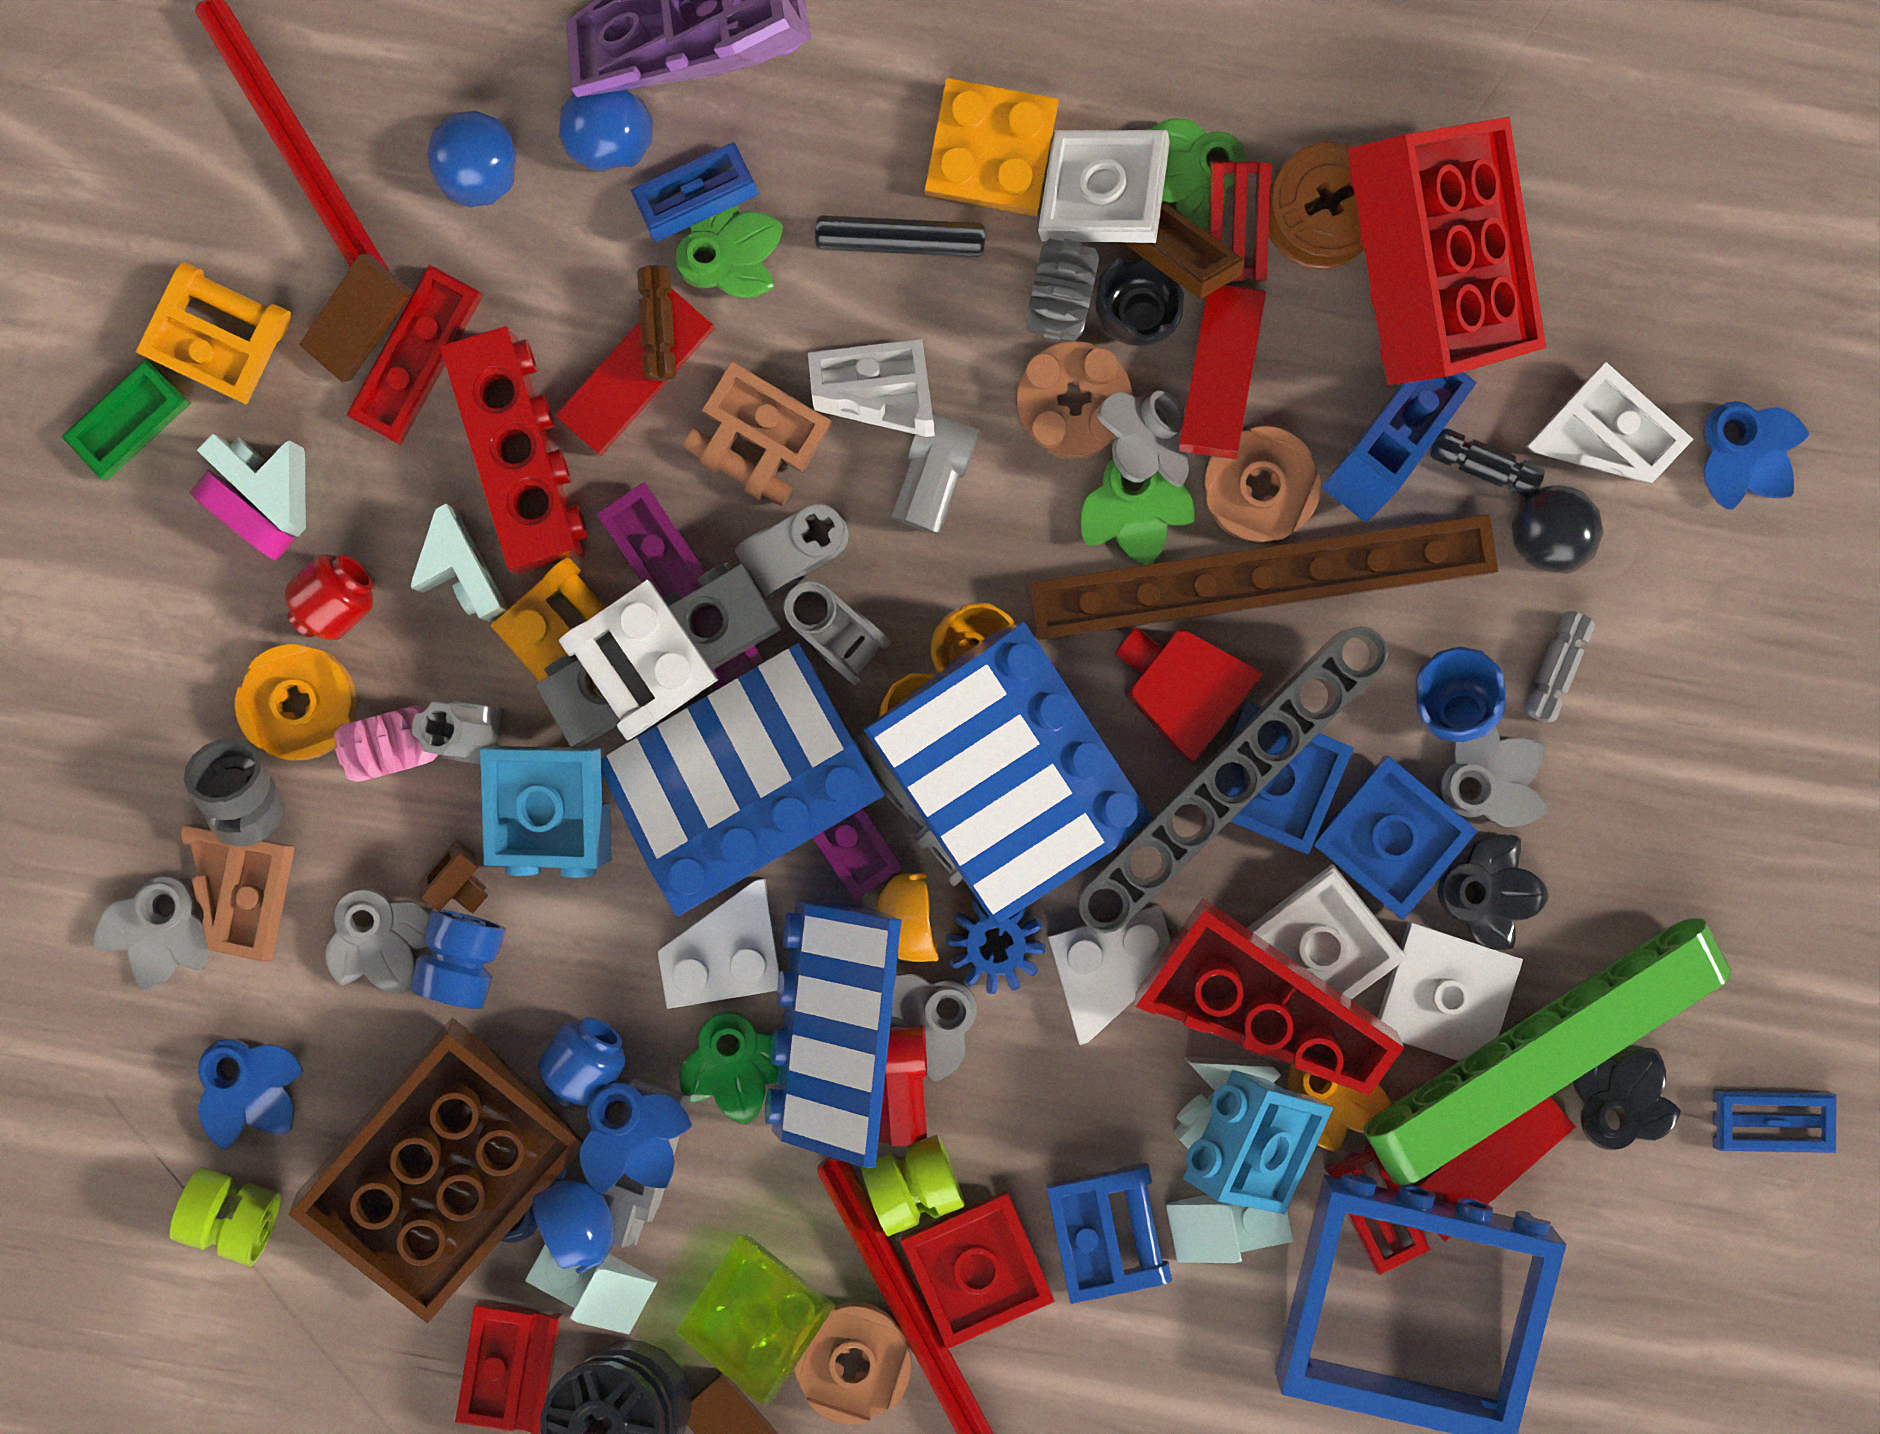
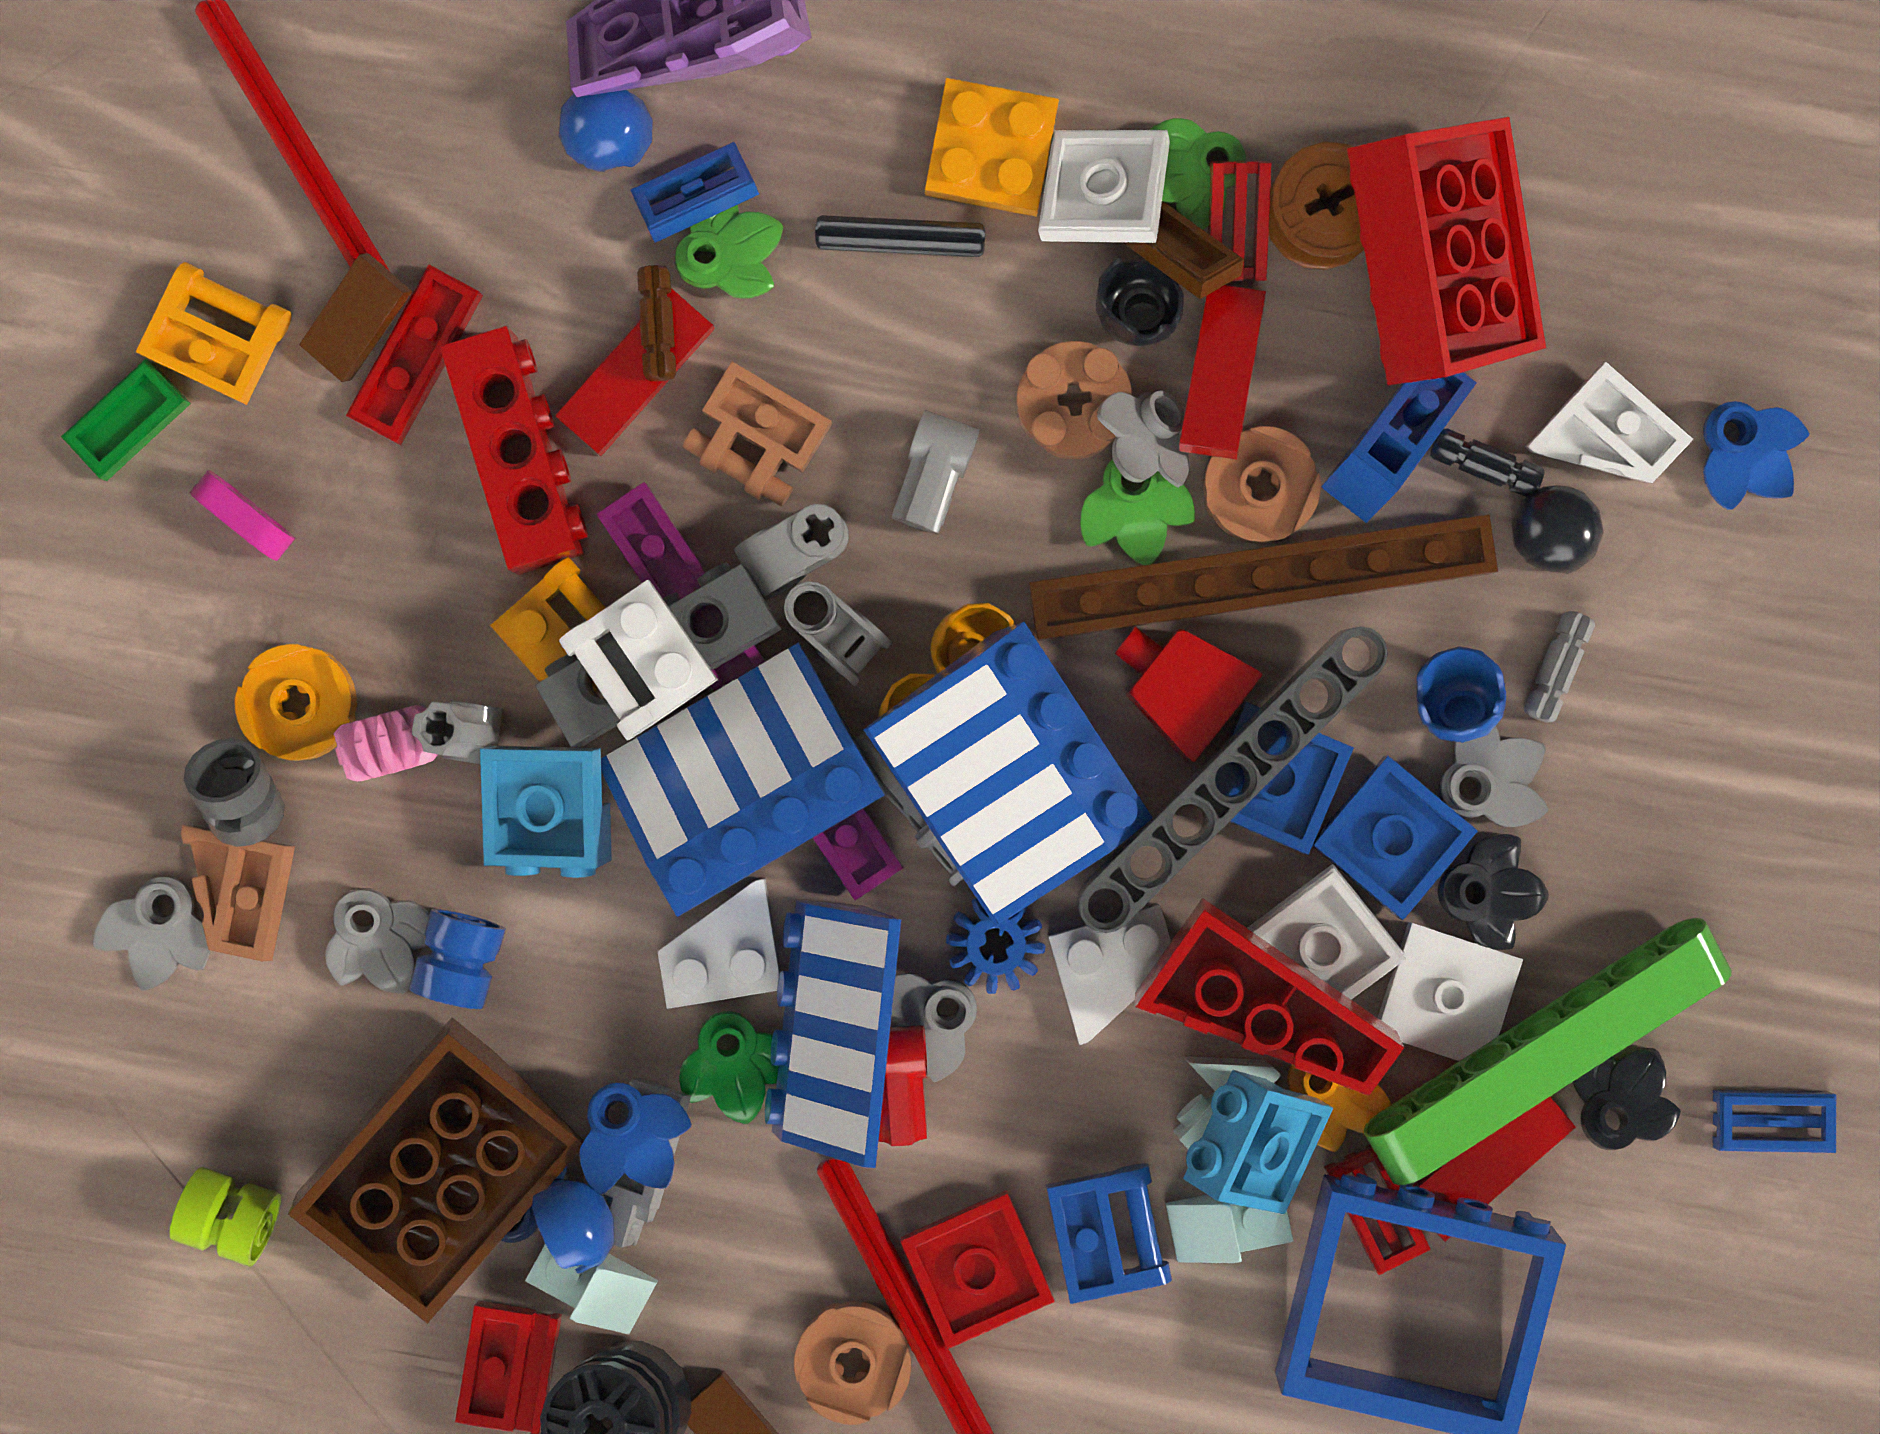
(252, 1097): blue plate -> none
(274, 488): light aqua slope -> none
(329, 597): red head -> none
(452, 553): light aqua slope -> none
(453, 878): reddish brown tile -> none
(472, 158): blue hair -> none
(581, 1061): blue head -> none
(755, 1319): clear neon green plate -> none
(875, 385): white wing -> none
(909, 900): light orange hair -> none
(913, 1185): lime wheel -> none
(1062, 289): dark grey gear -> none

